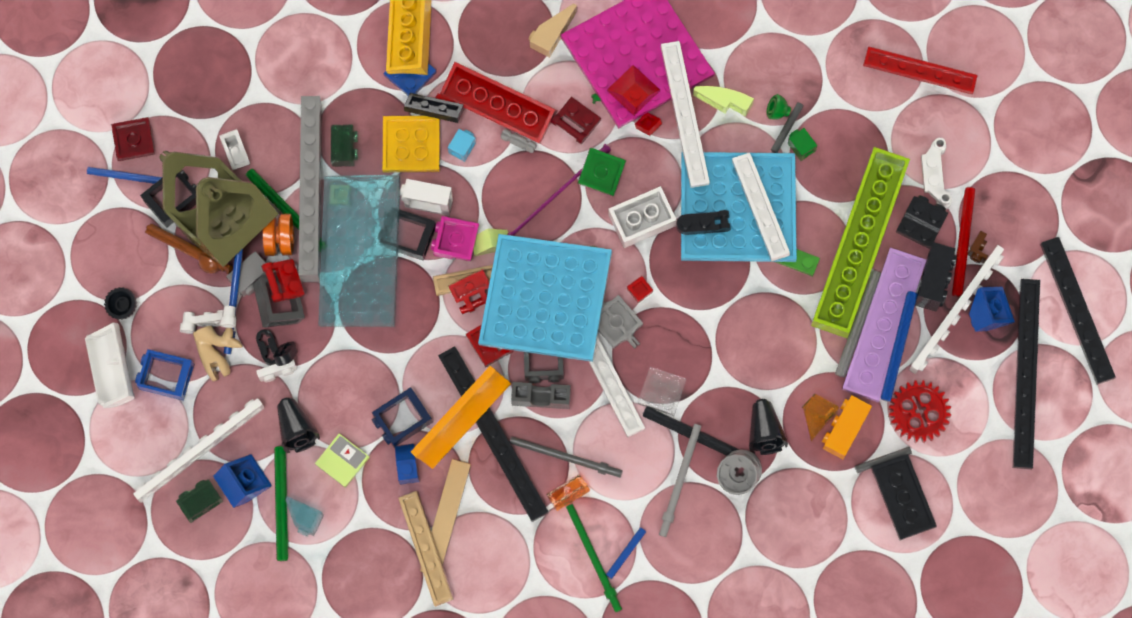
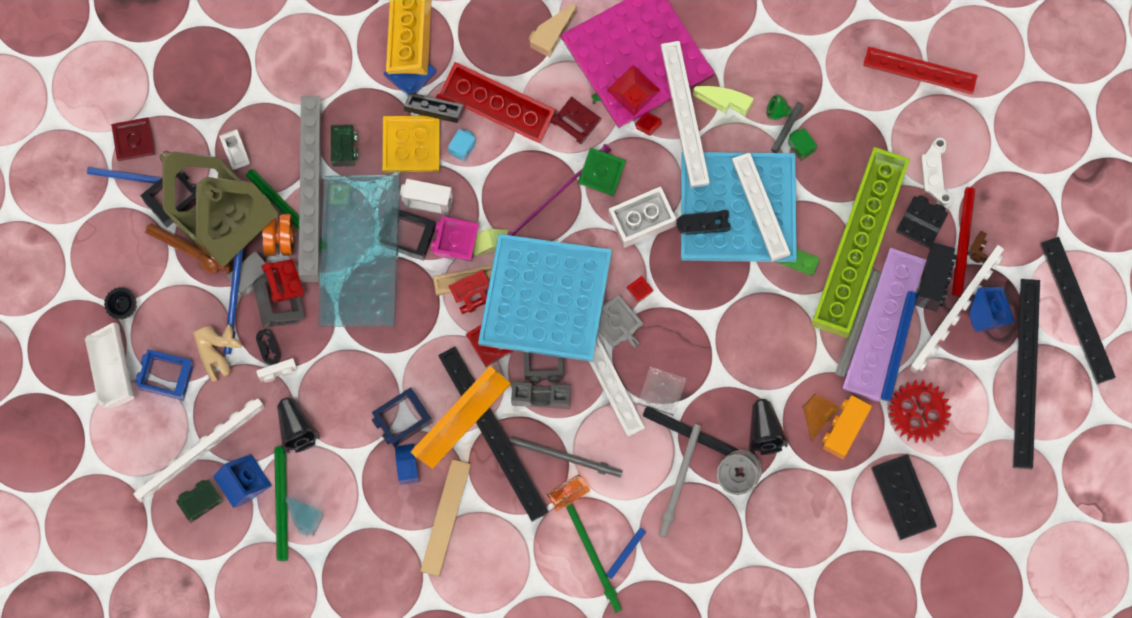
(224, 318): white plate -> none
(285, 353): black beam -> none
(342, 460): yellowish green tile -> none
(425, 548): tan tile -> none
(518, 141): light grey axle -> none
(867, 465): dark grey bar -> none

